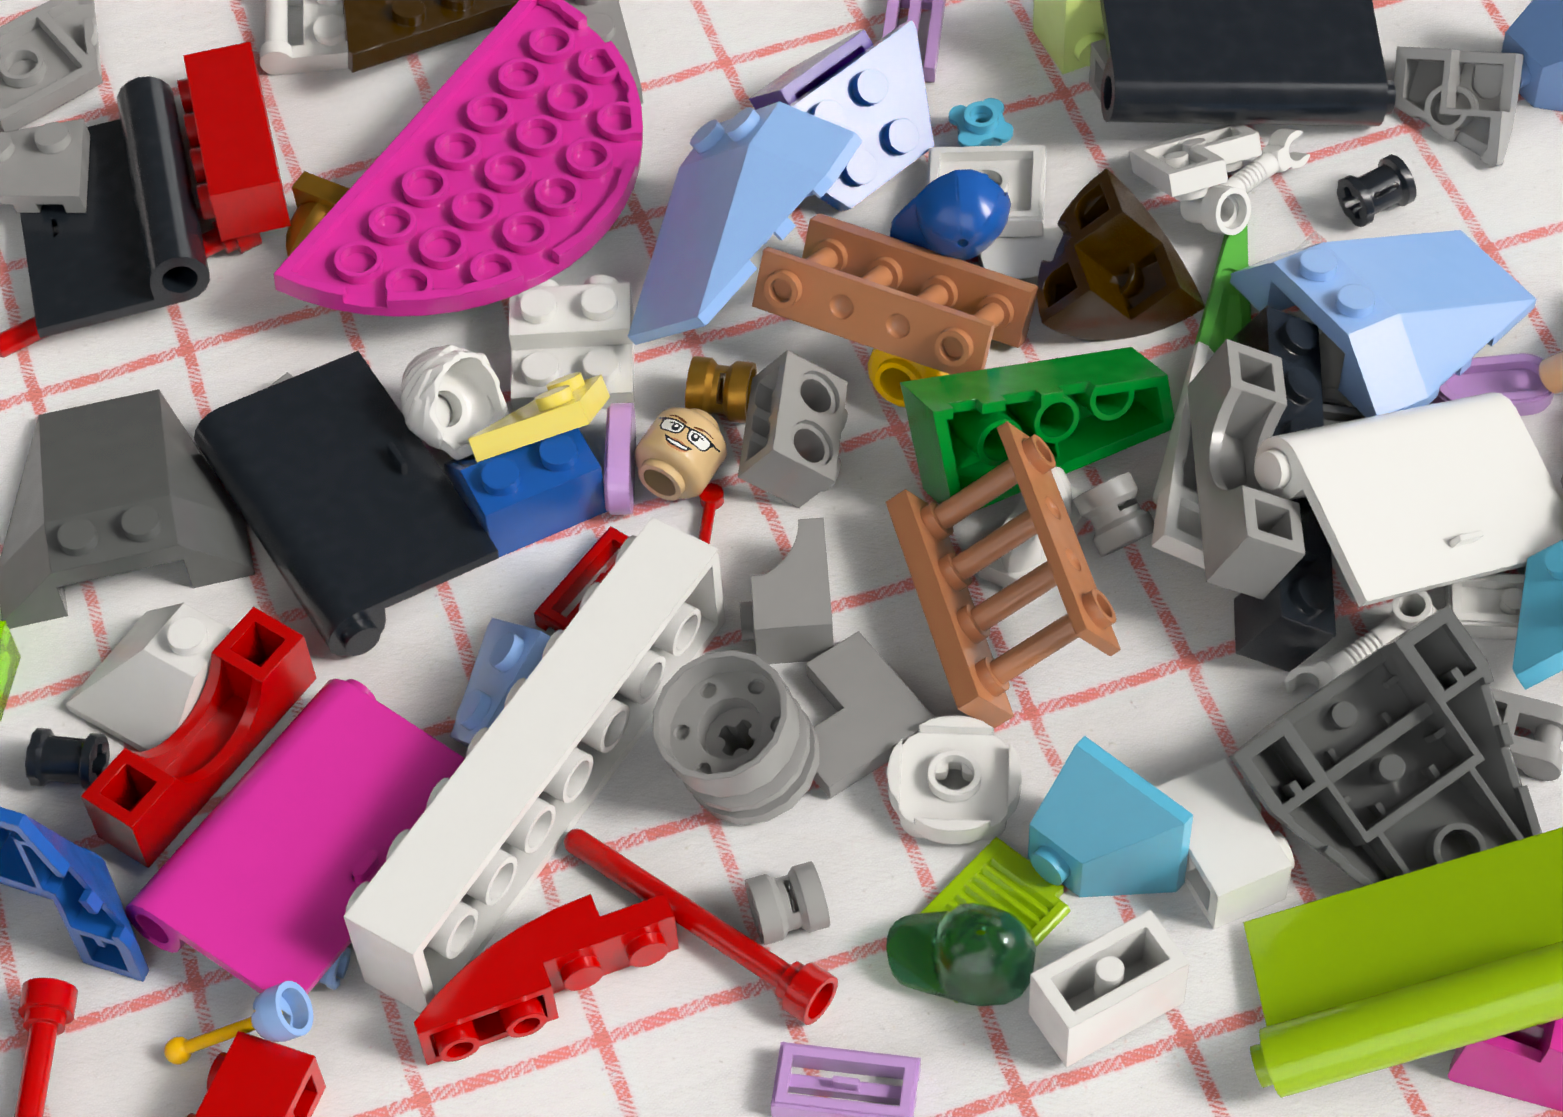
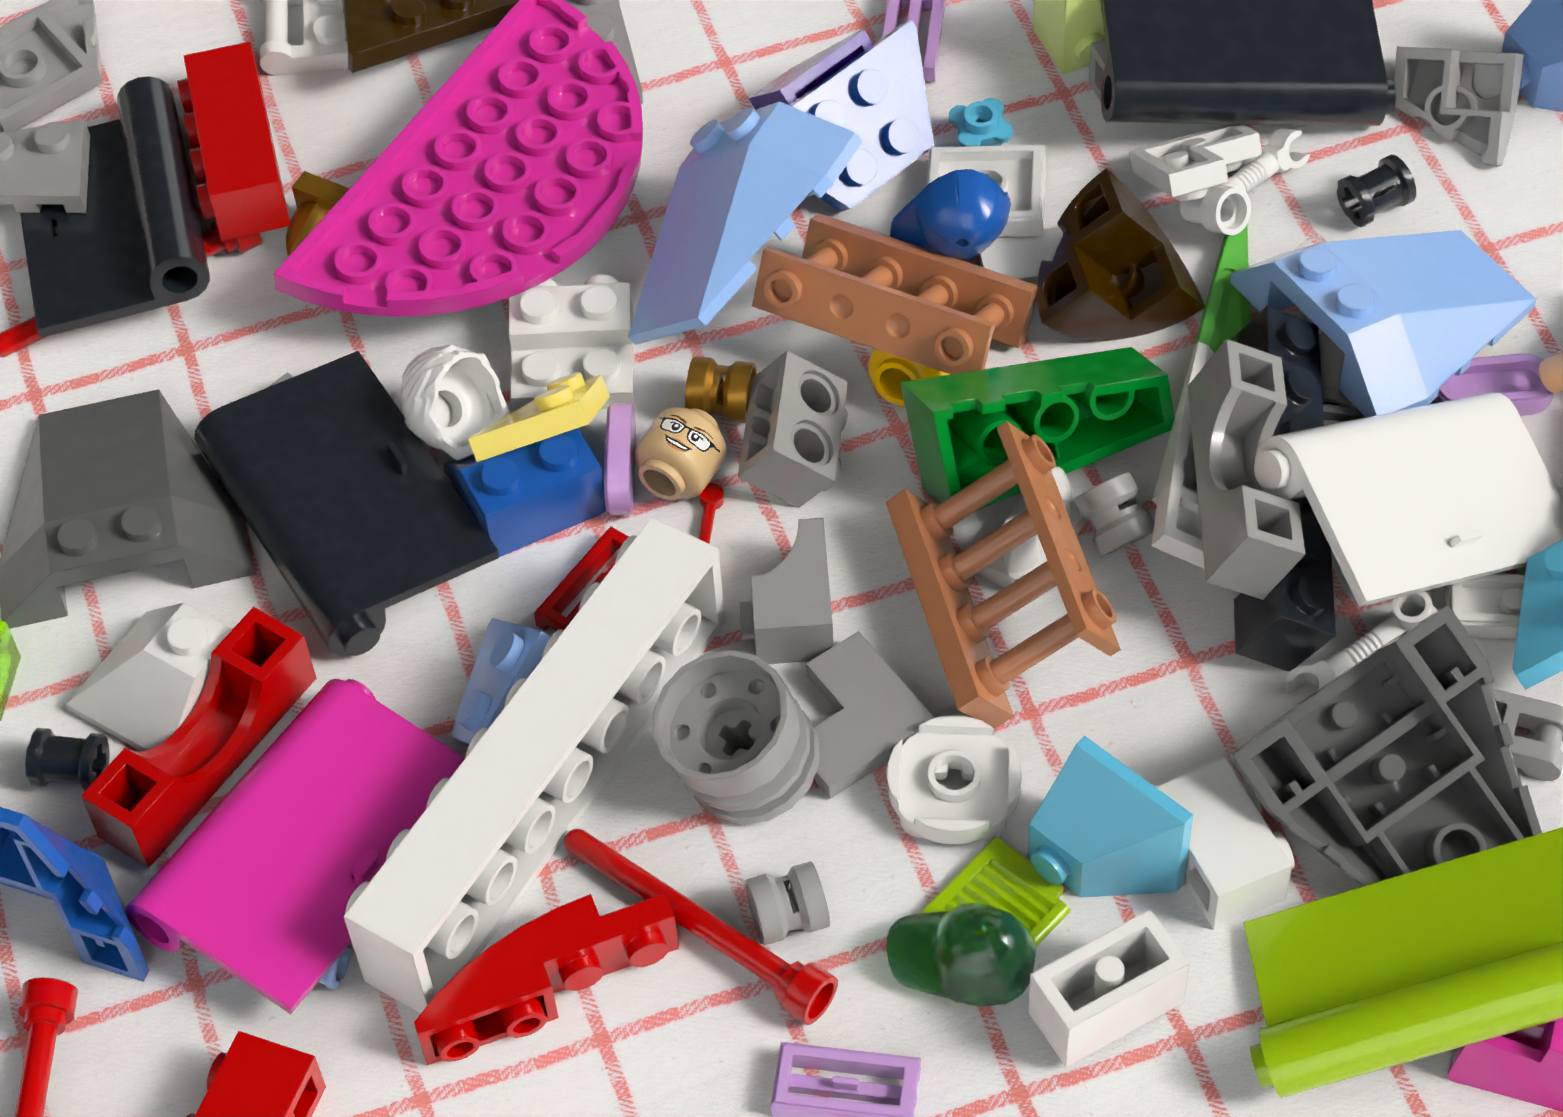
(278, 1016): light blue hinge -> none

